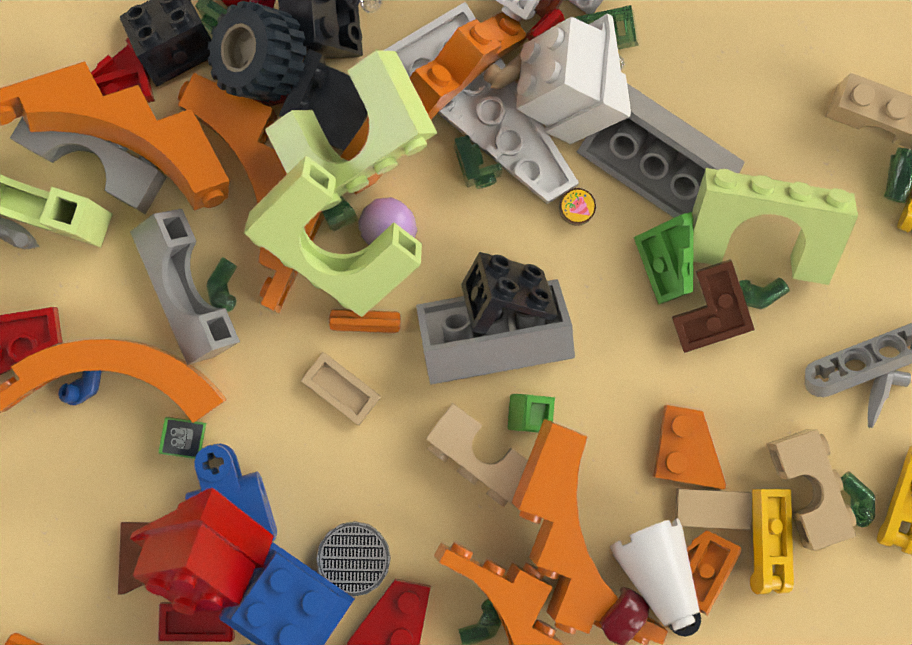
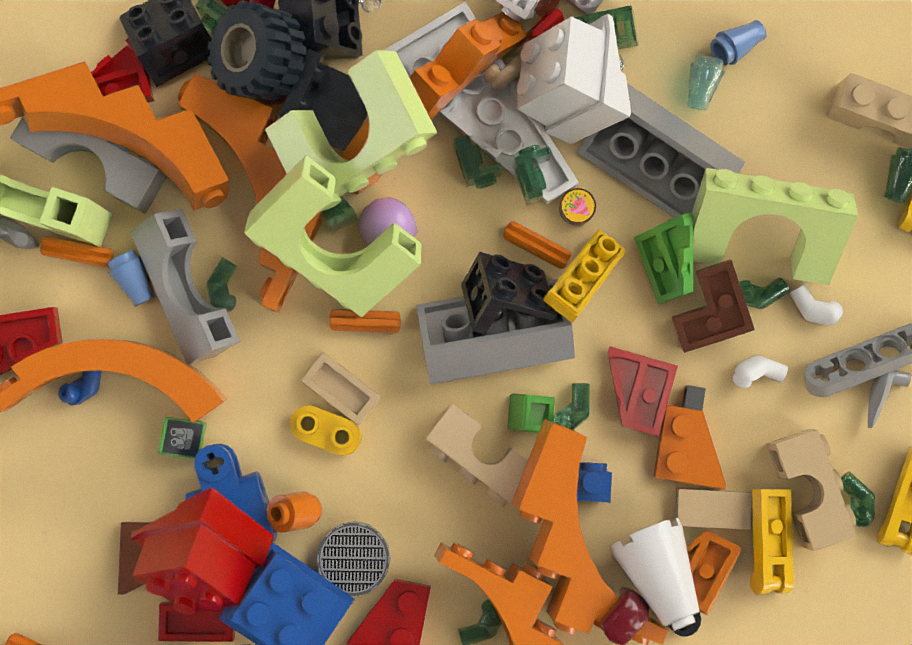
(76, 251): none -> orange axle
(131, 276): none -> medium blue cone
(293, 511): none -> orange brick
(325, 430): none -> yellow plate
(530, 179): none -> clear green bracket
(537, 245): none -> orange axle
(578, 410): none -> clear green arm
(584, 275): none -> yellow tile
(594, 482): none -> blue brick
(641, 389): none -> red wing
(693, 397): none -> dark grey piece
(703, 81): none -> clear light blue cone
(737, 42): none -> medium blue cone
(756, 367): none -> white arm
(816, 311): none -> white arm

